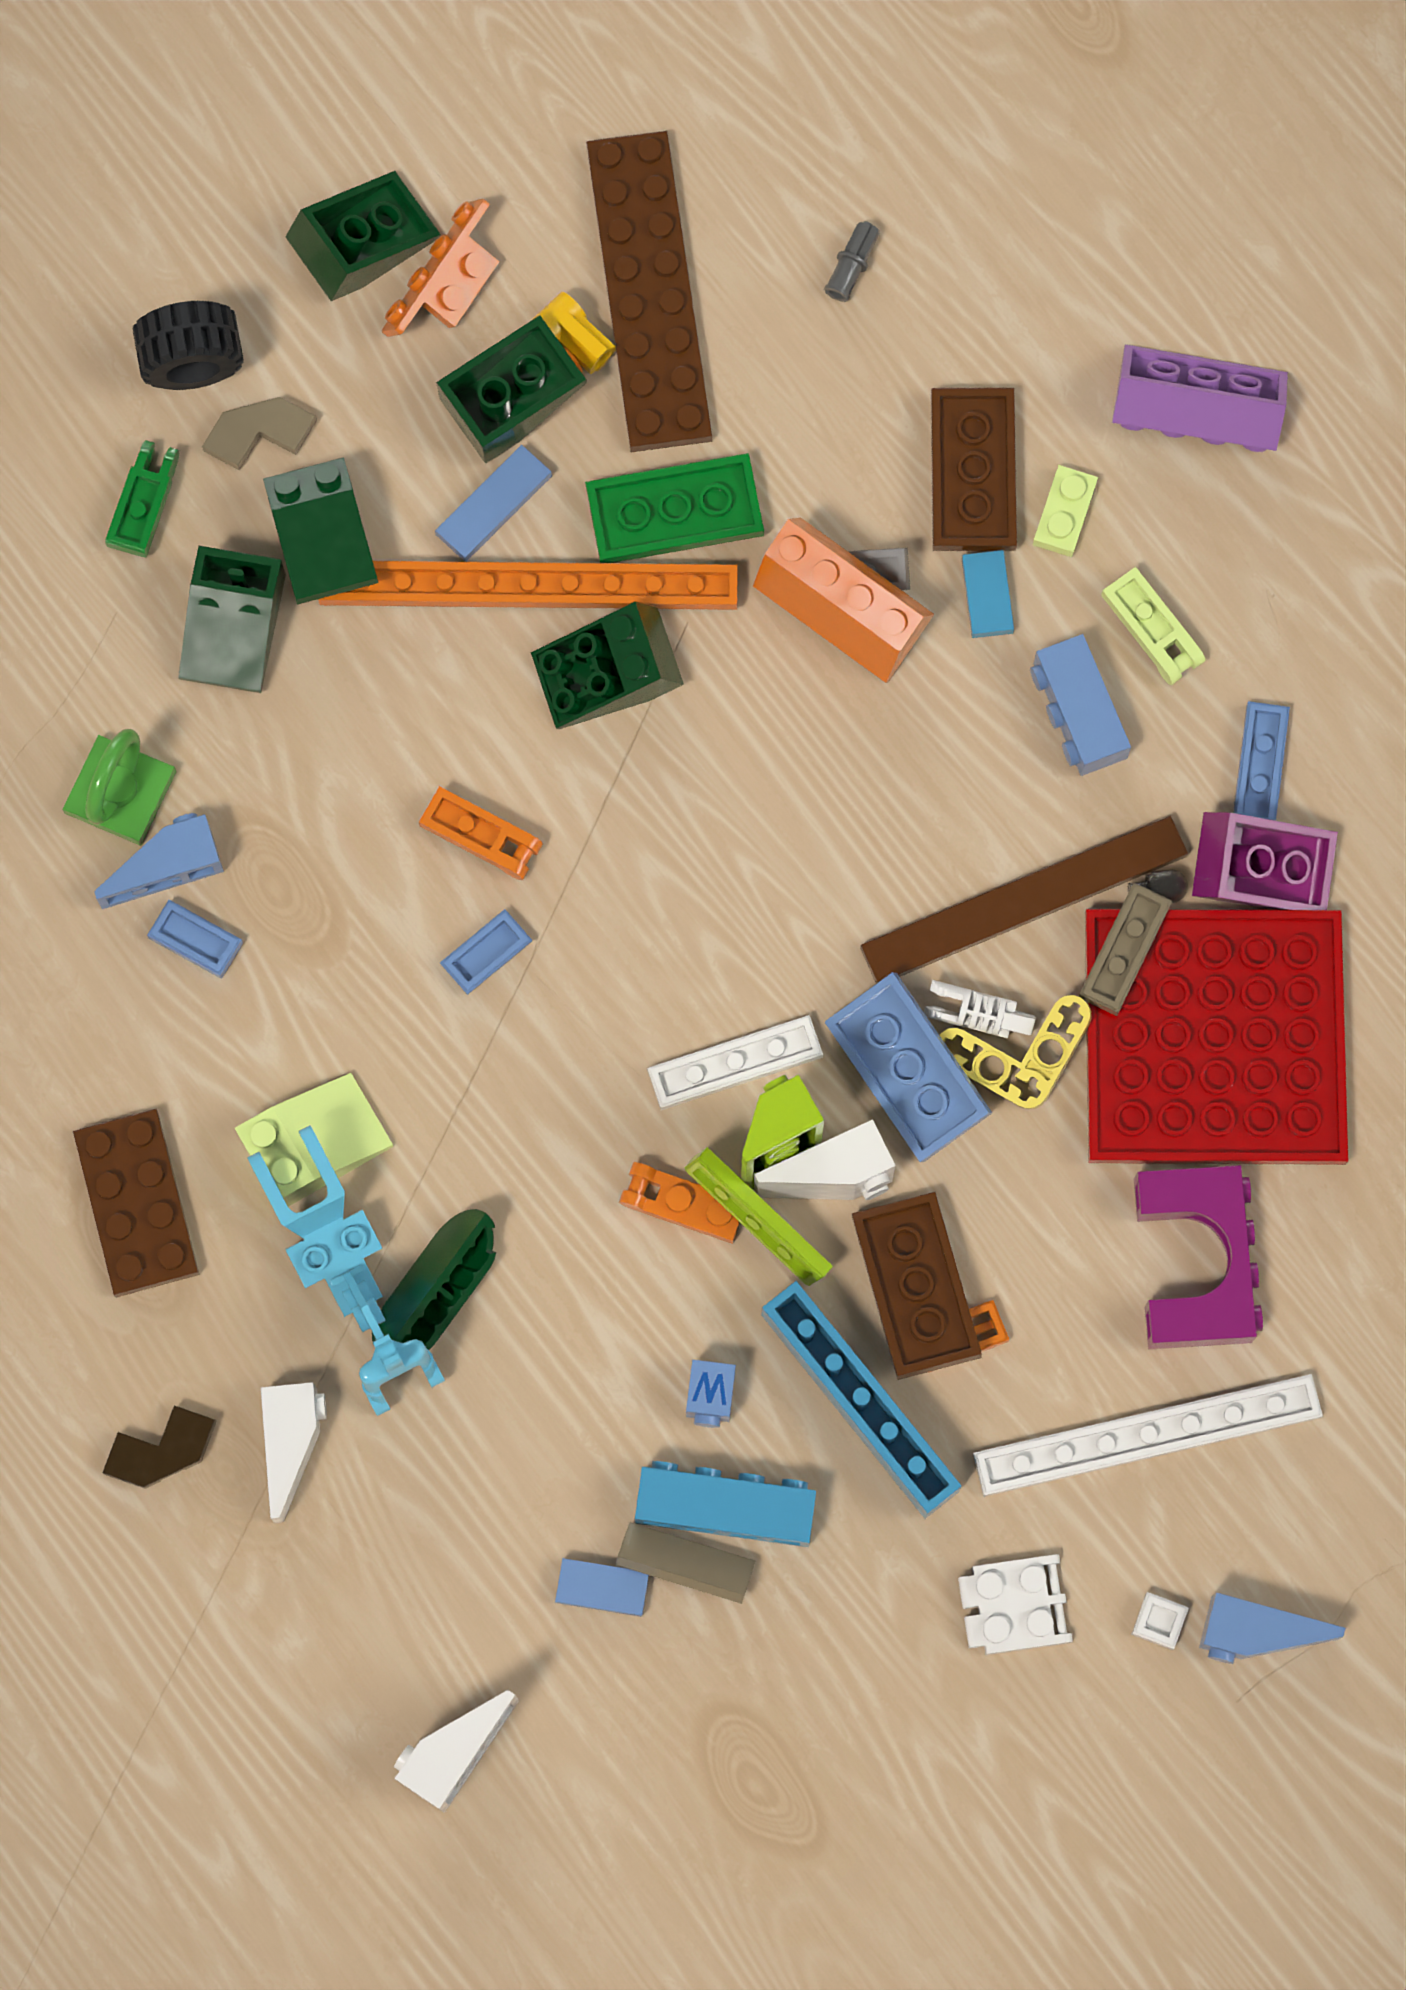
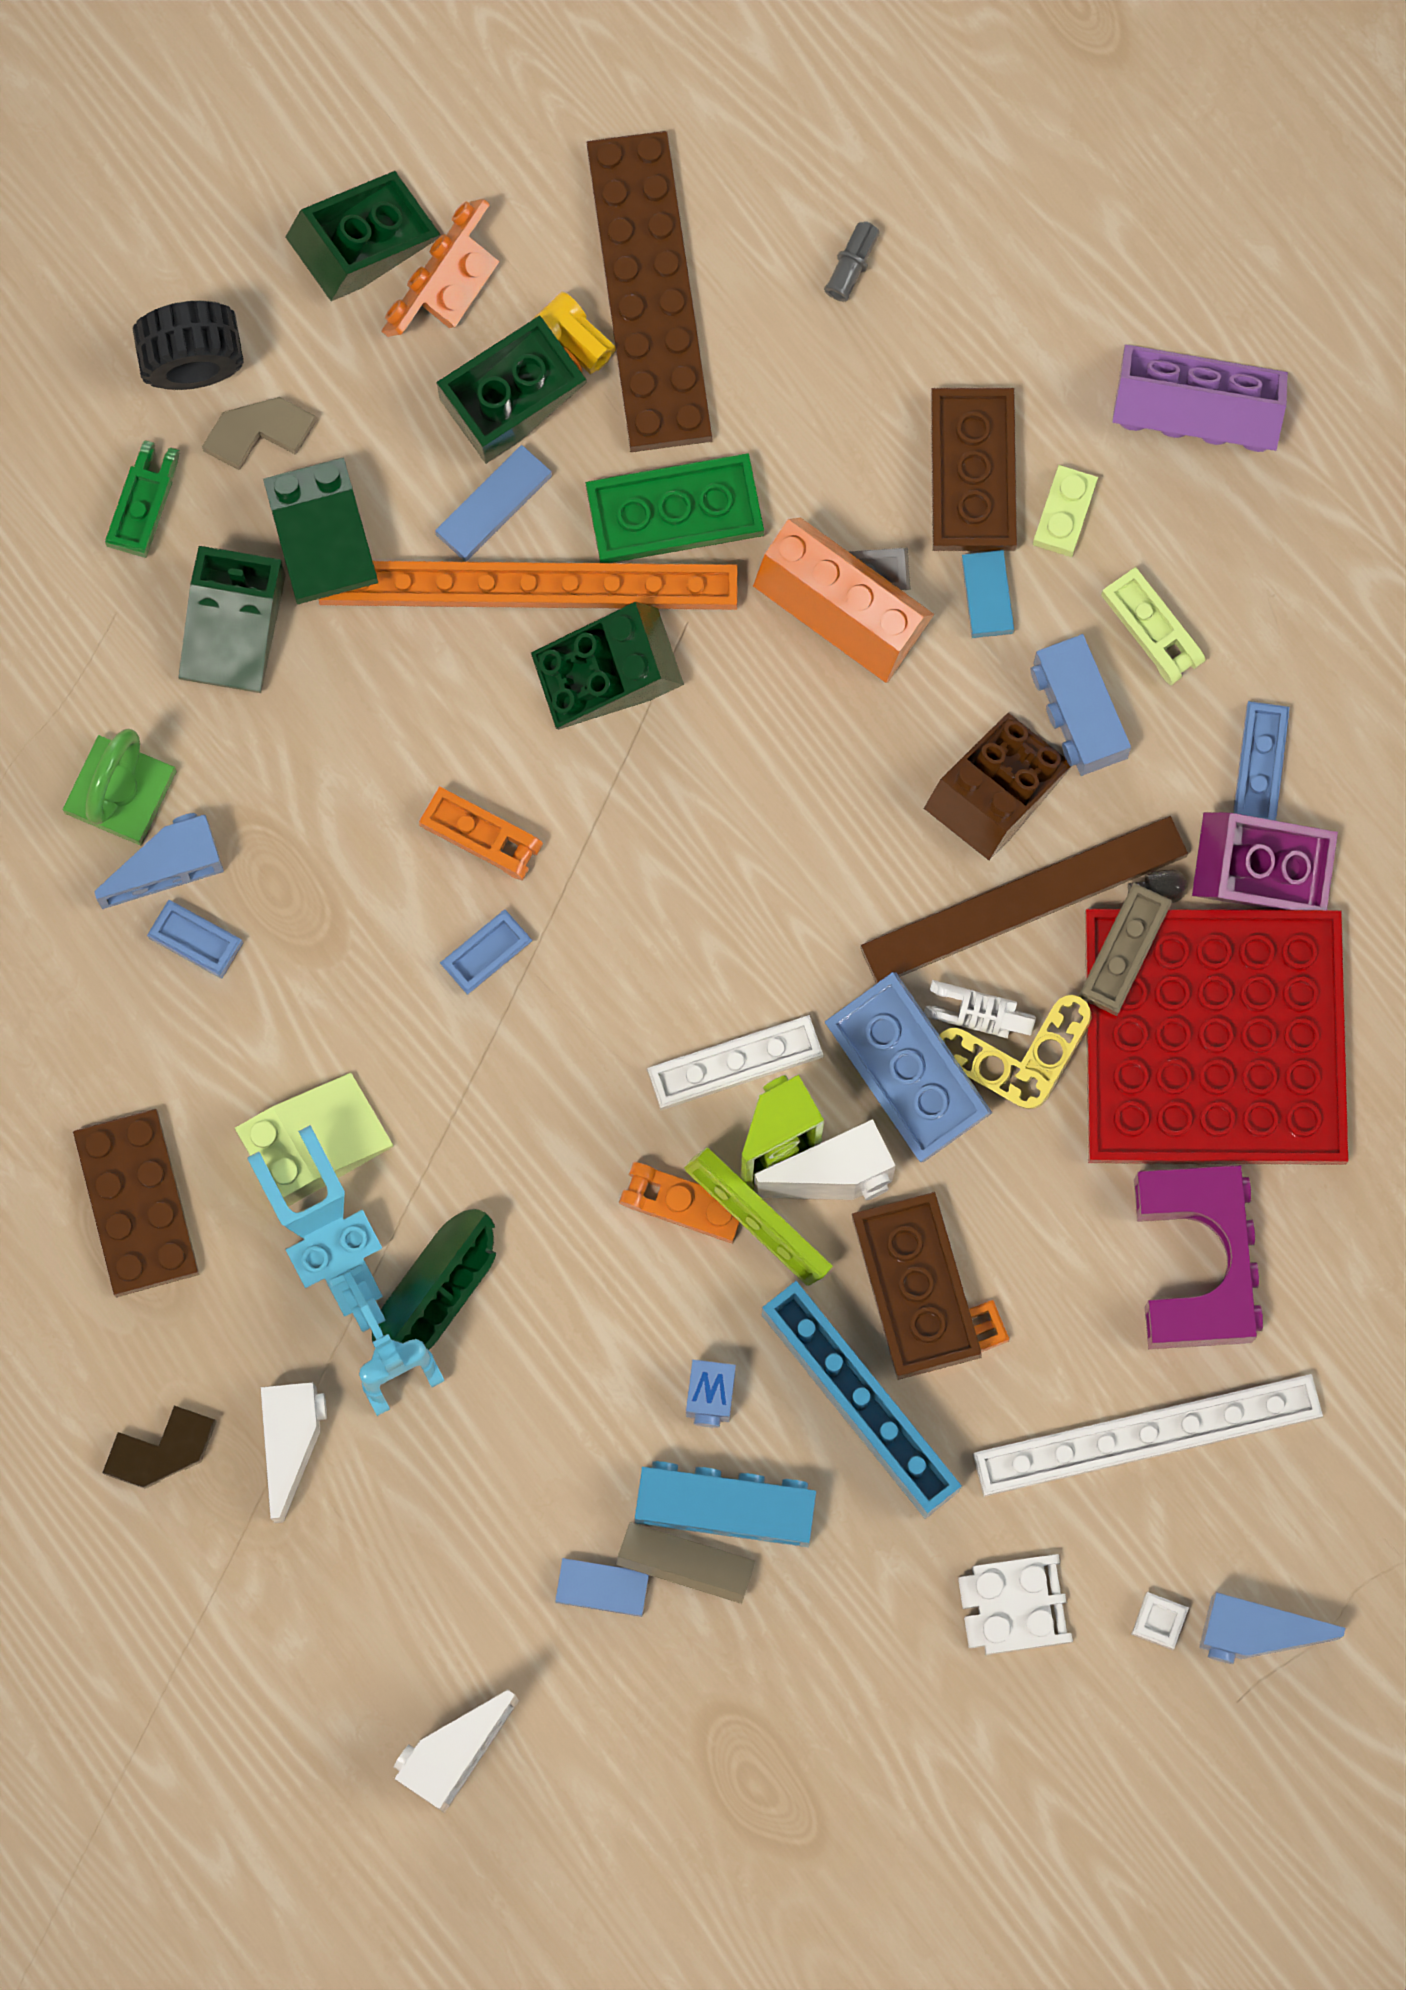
(997, 786): none -> reddish brown slope

